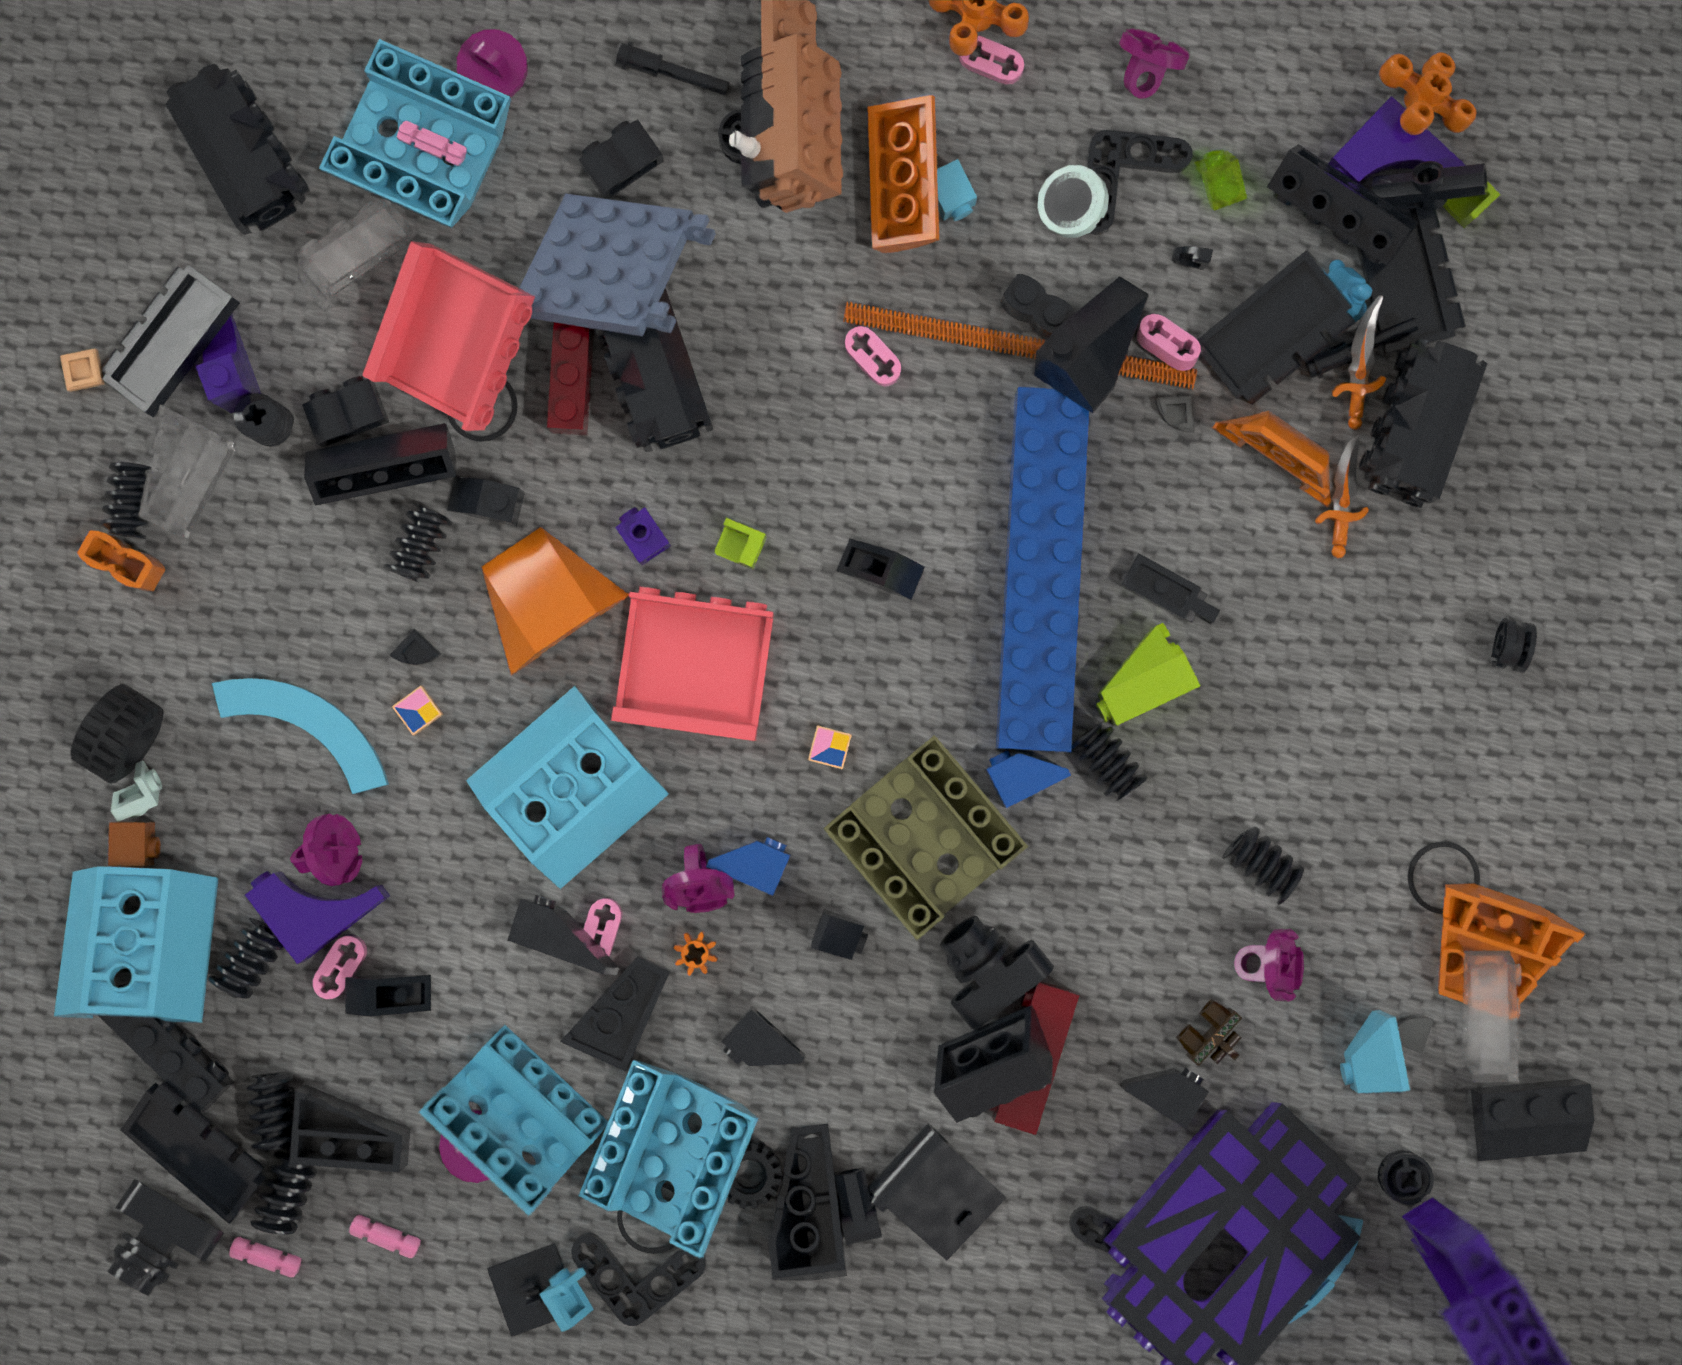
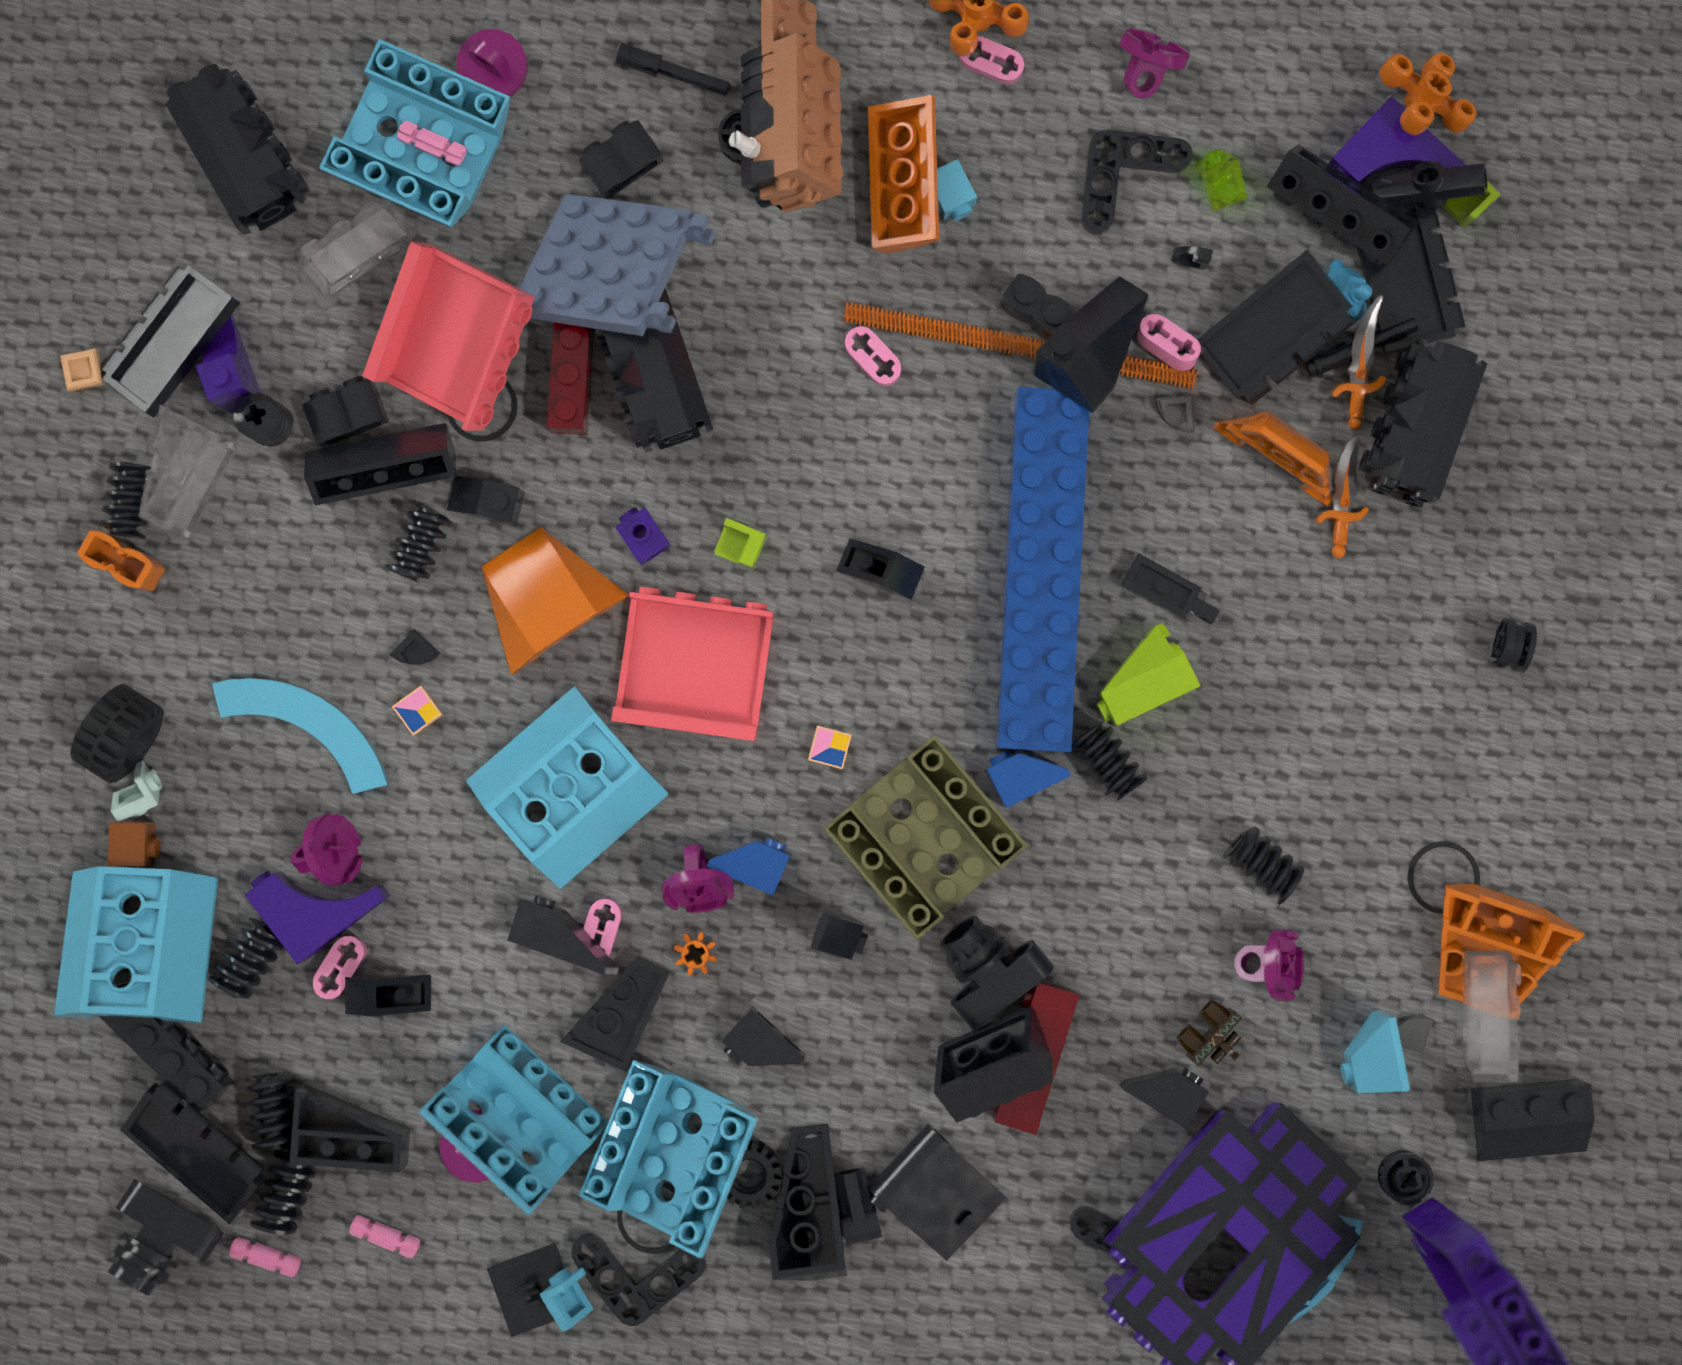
(1073, 201): tile -> none

